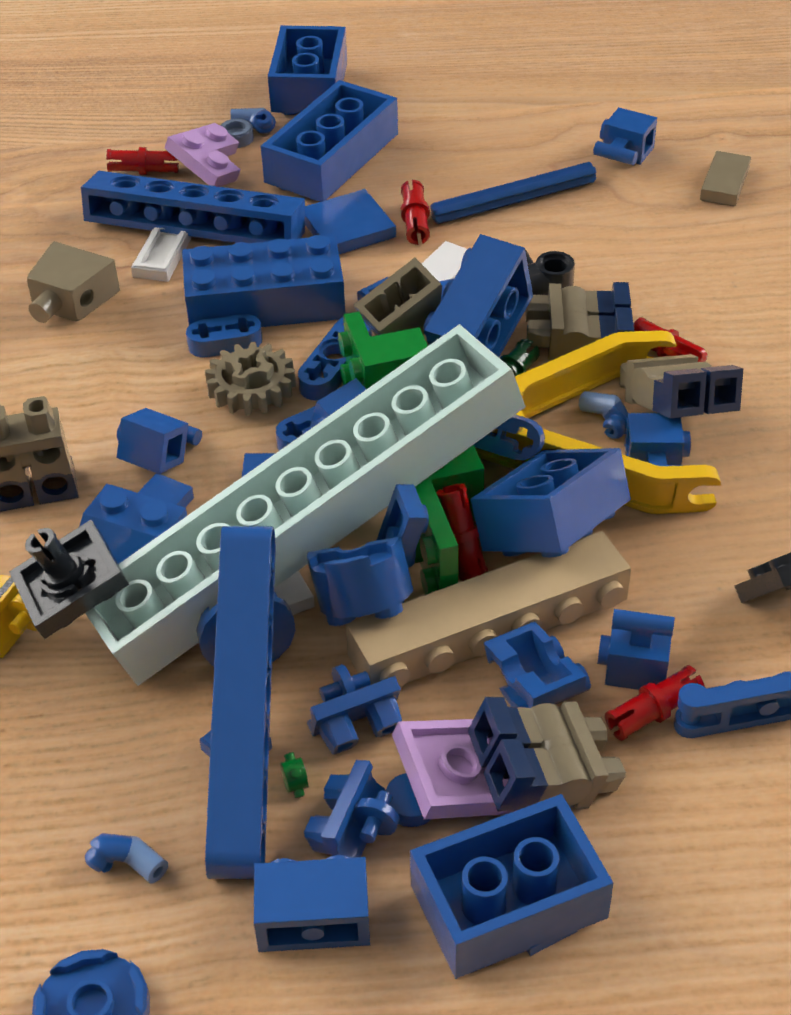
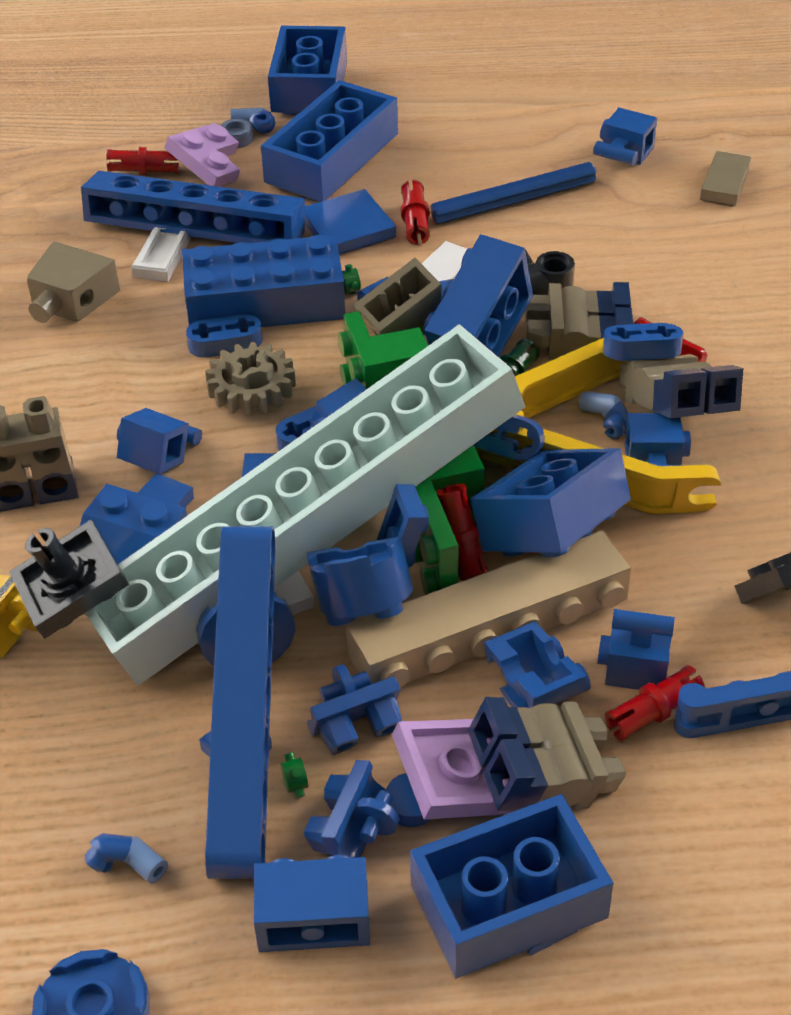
(310, 373): blue beam -> none
(351, 280): none -> green piece
(642, 341): none -> blue beam

